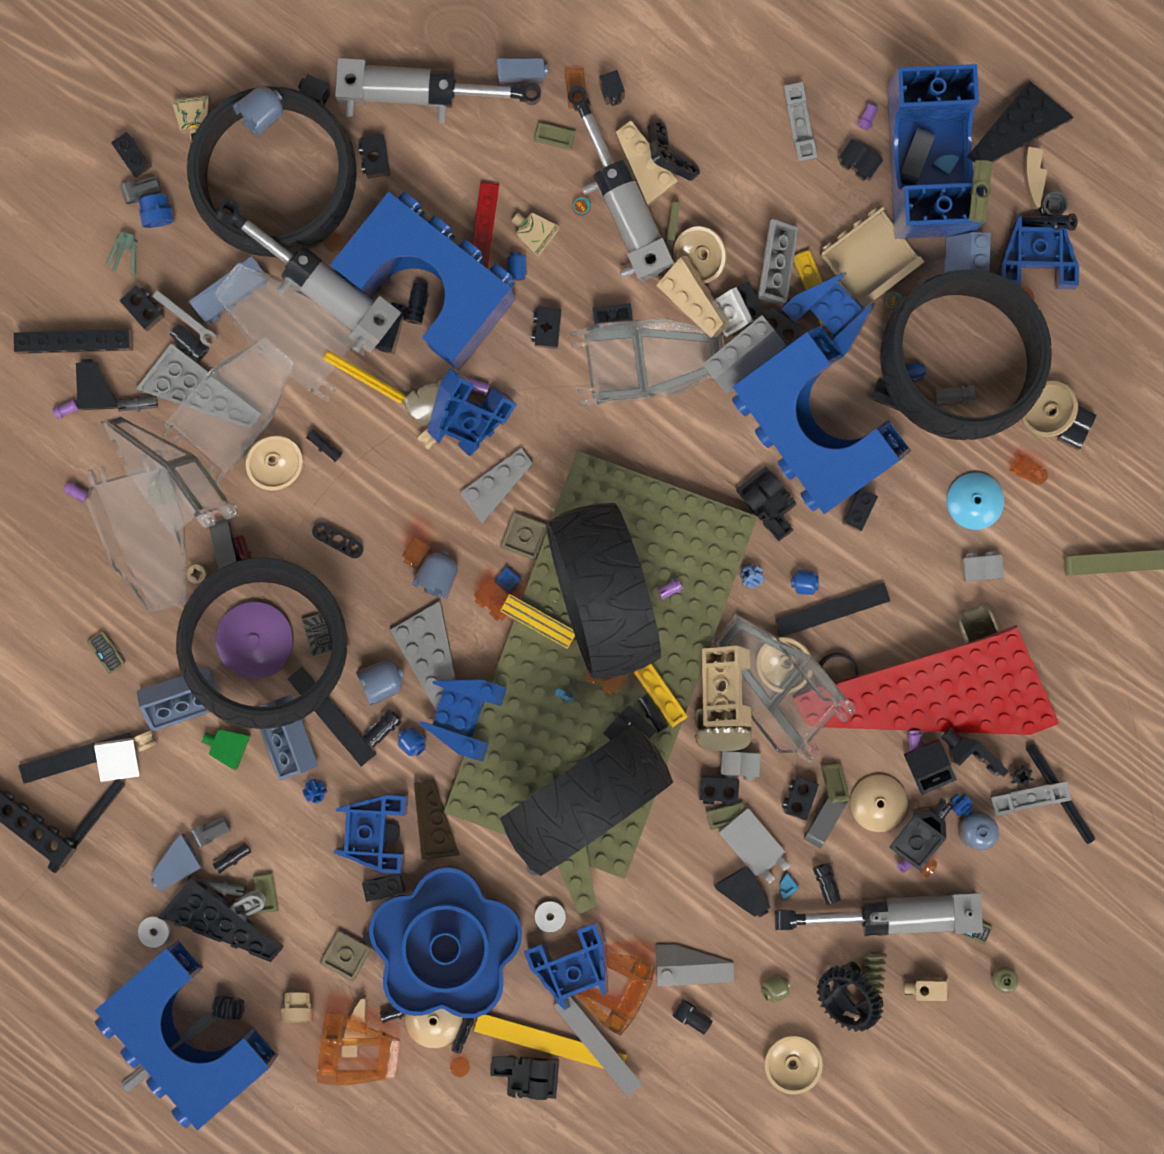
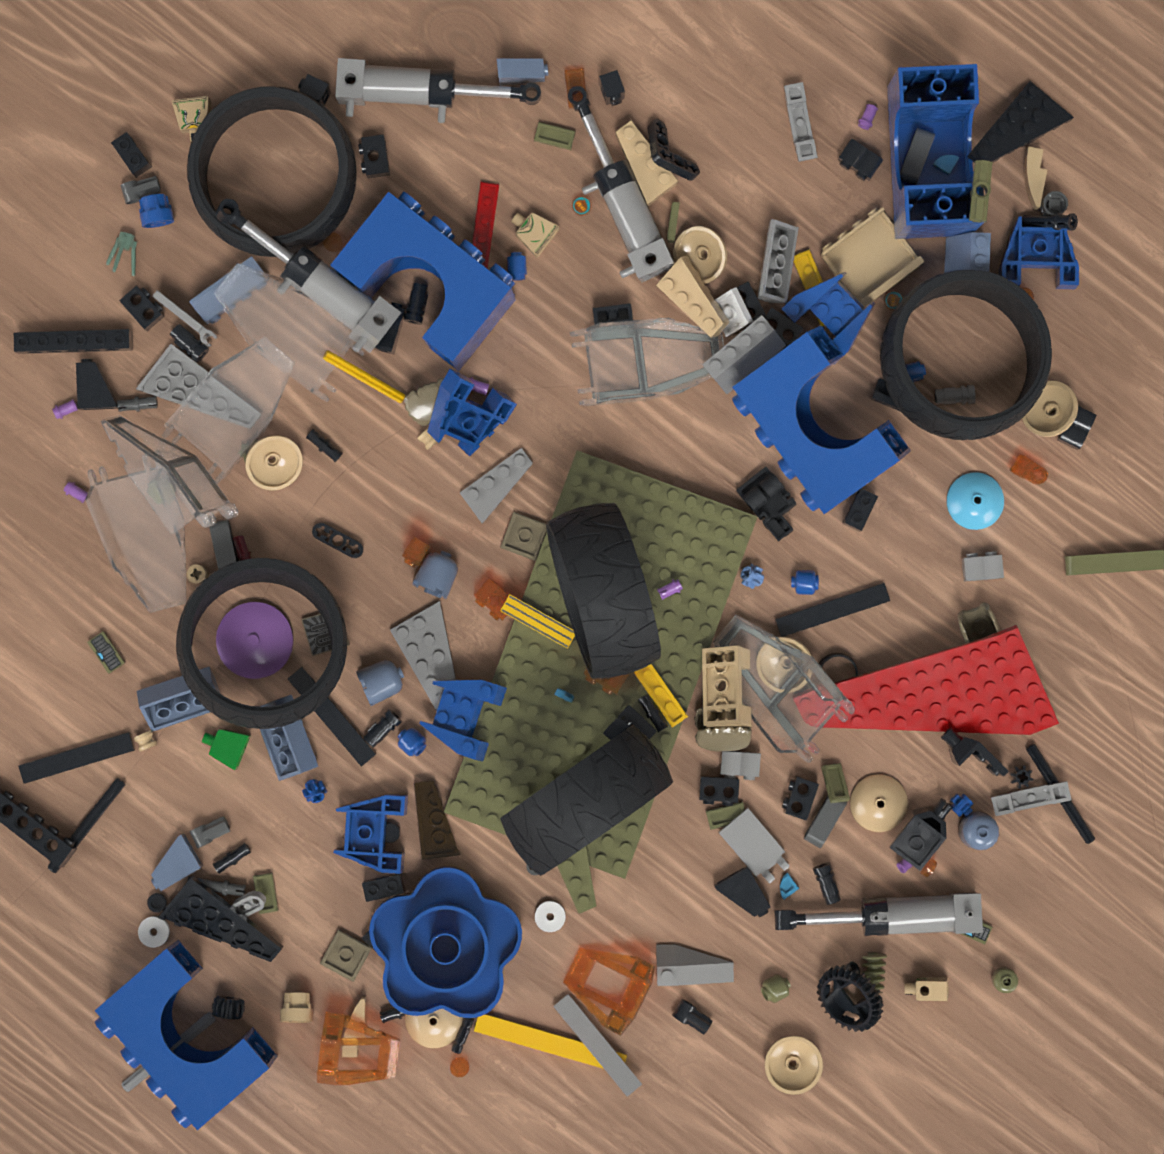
(117, 759): white tile -> none
(157, 902): none -> black tile
(259, 109): sand blue cylinder -> none
(507, 580): blue tile -> none
(528, 1078): black plate -> none
(553, 318): black brick -> none
(574, 971): blue wedge -> none
(914, 739): medium lavender pin -> none
(930, 767): black slope -> none

